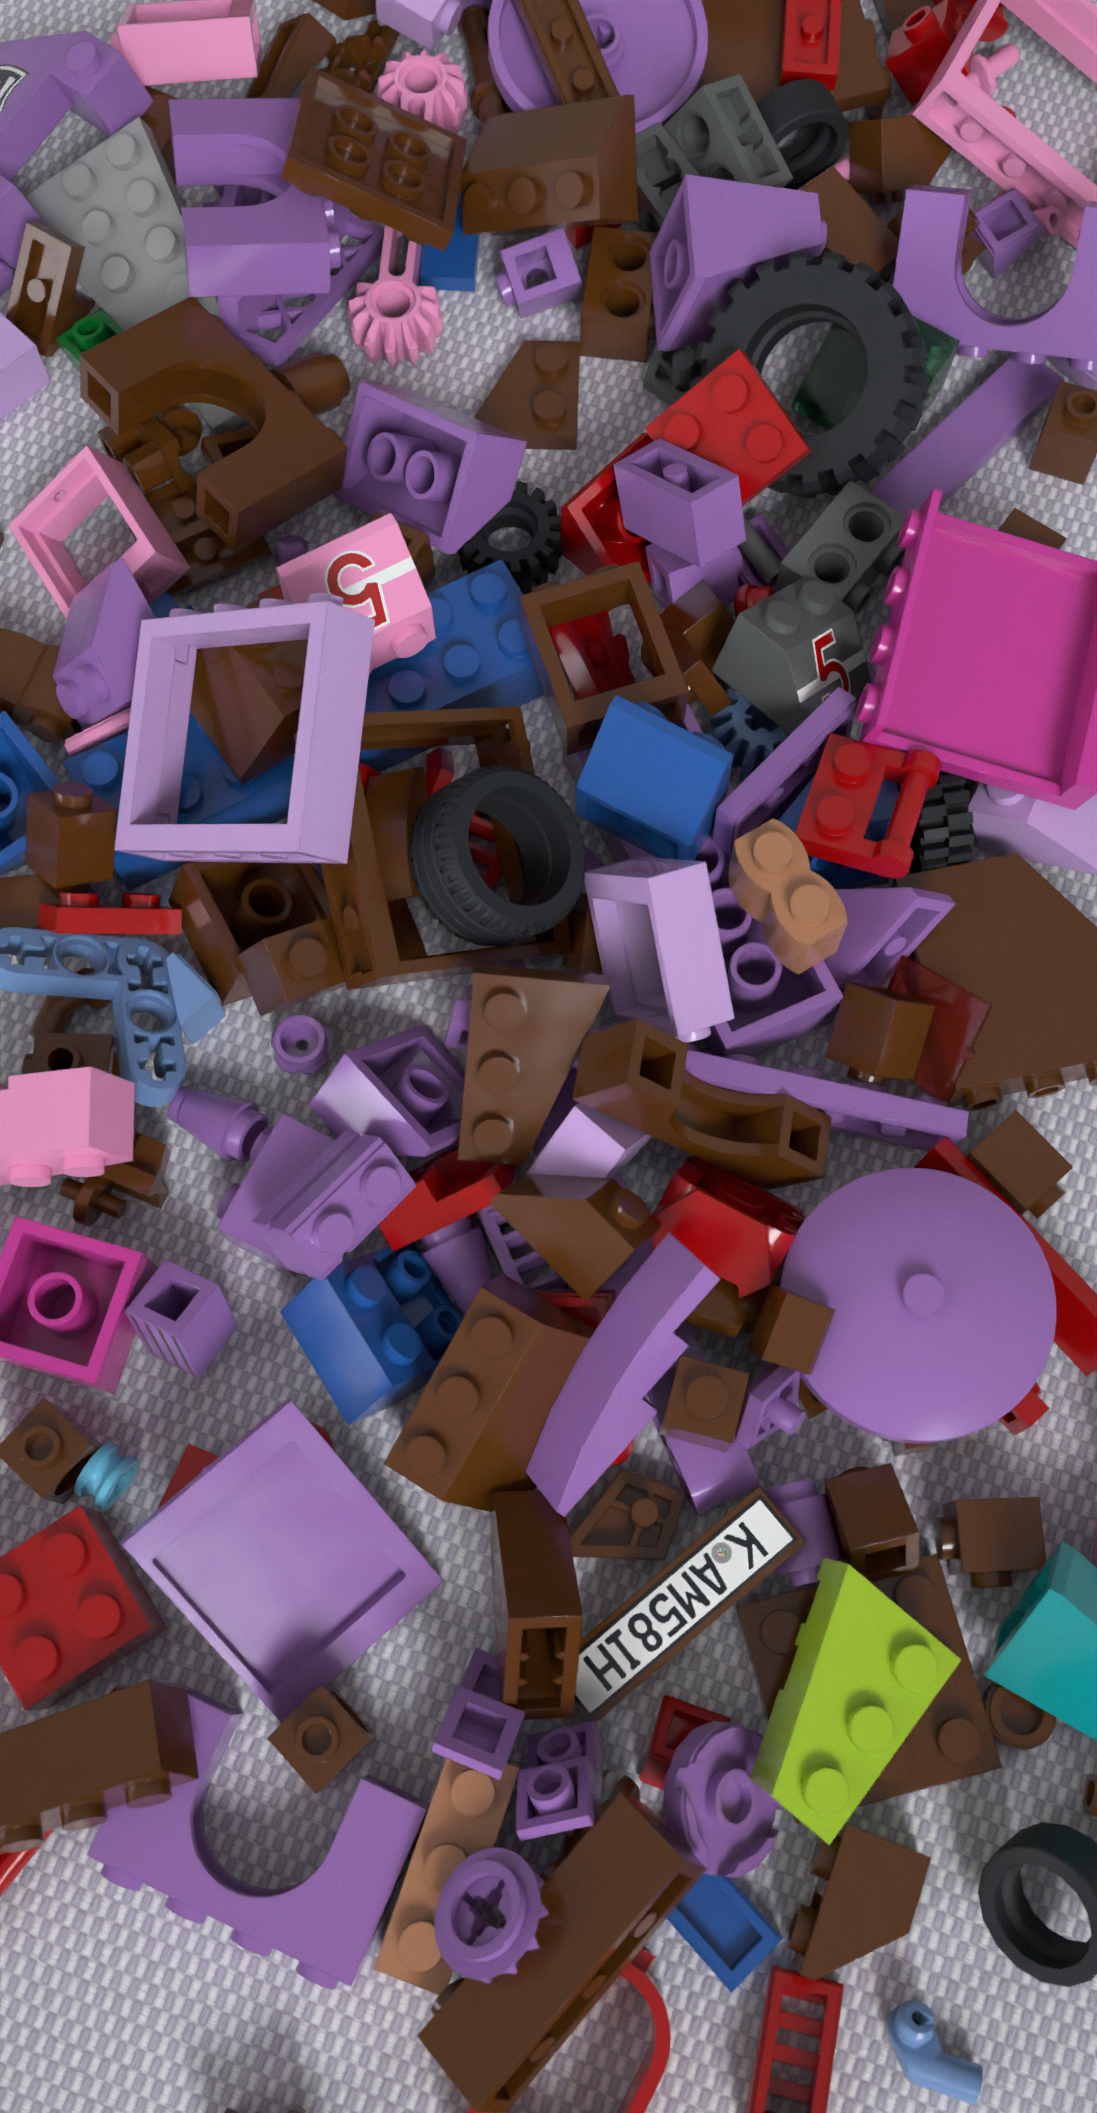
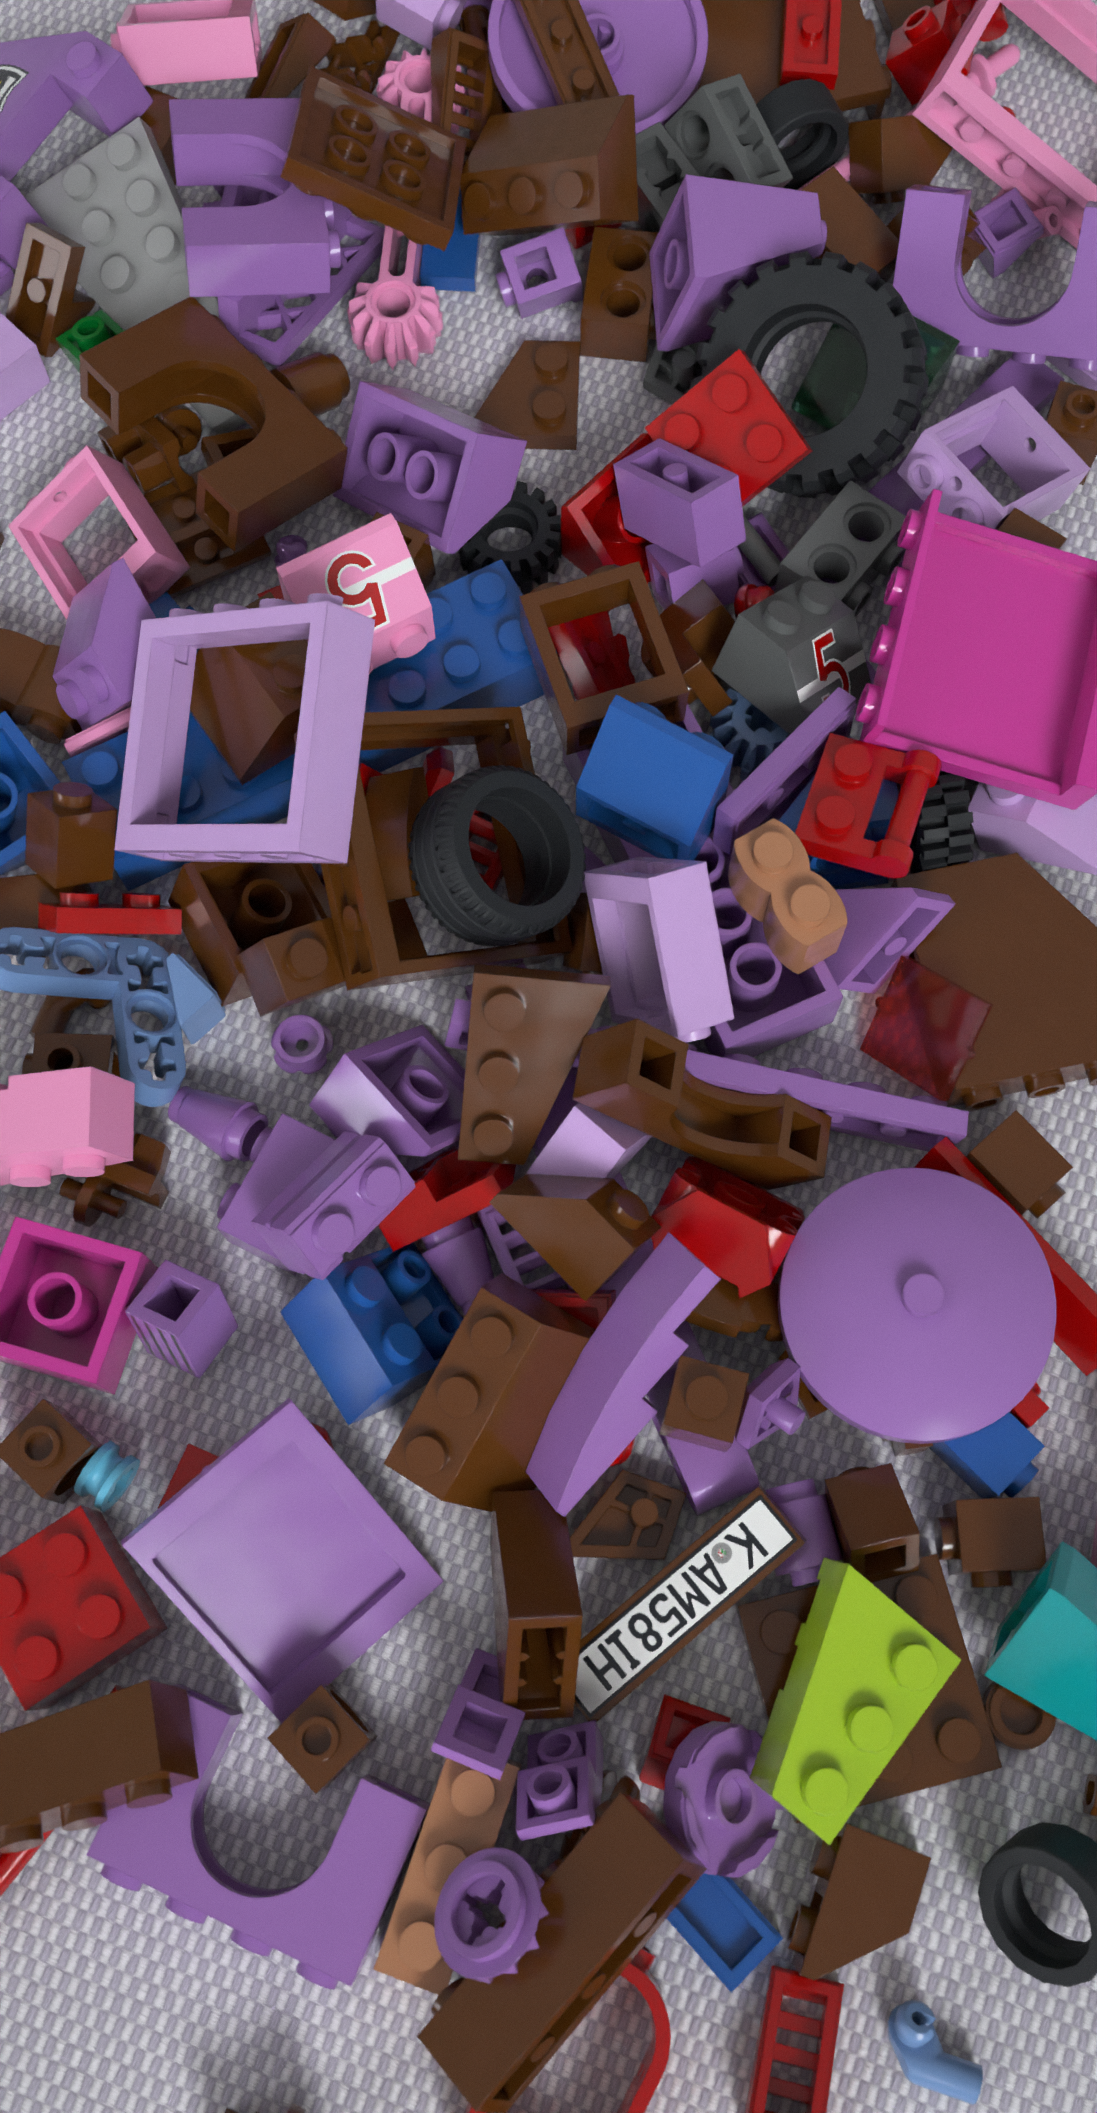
(447, 51): none -> reddish brown slope
(790, 1329): reddish brown slope -> none
(879, 1033): reddish brown brick -> none
(993, 1457): none -> blue brick
(1003, 430): none -> lavender window

